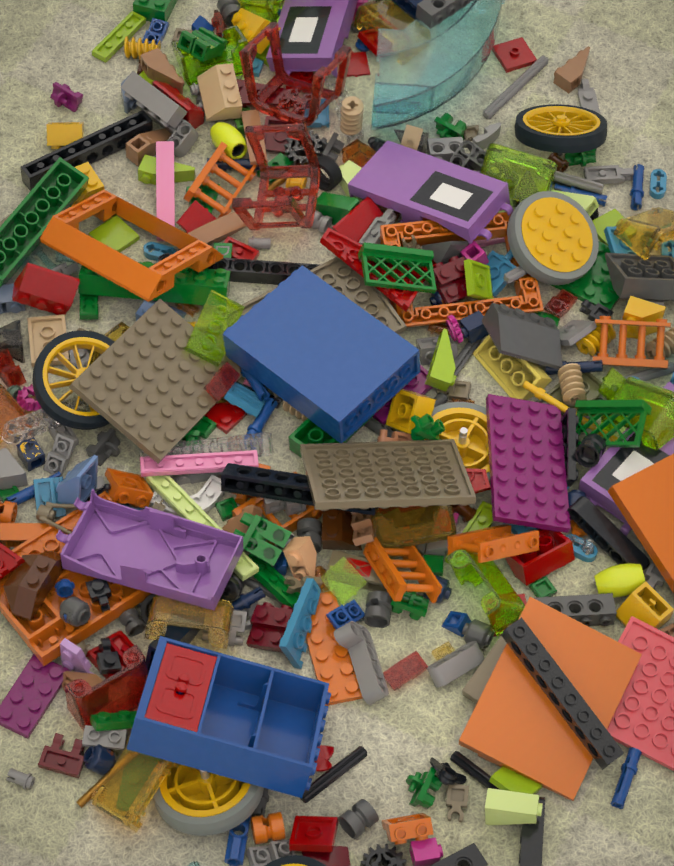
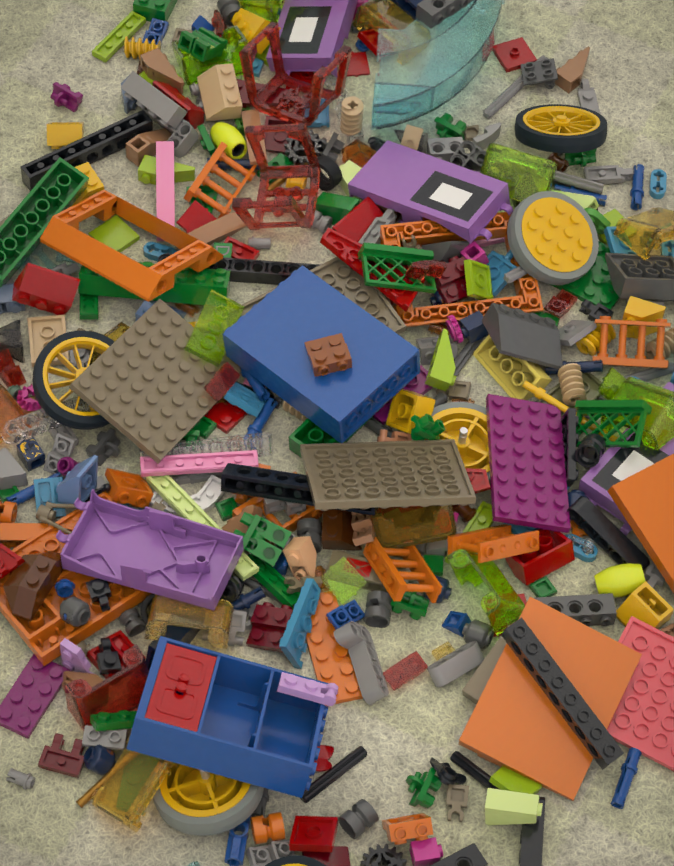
(65, 465): none -> magenta cone
(206, 141): none -> green plate
(308, 689): none -> lavender plate
(328, 354): none -> dark orange plate
(420, 269): none -> clear red slope
(540, 72): none -> dark grey hinge
(598, 219): none -> bright green plate

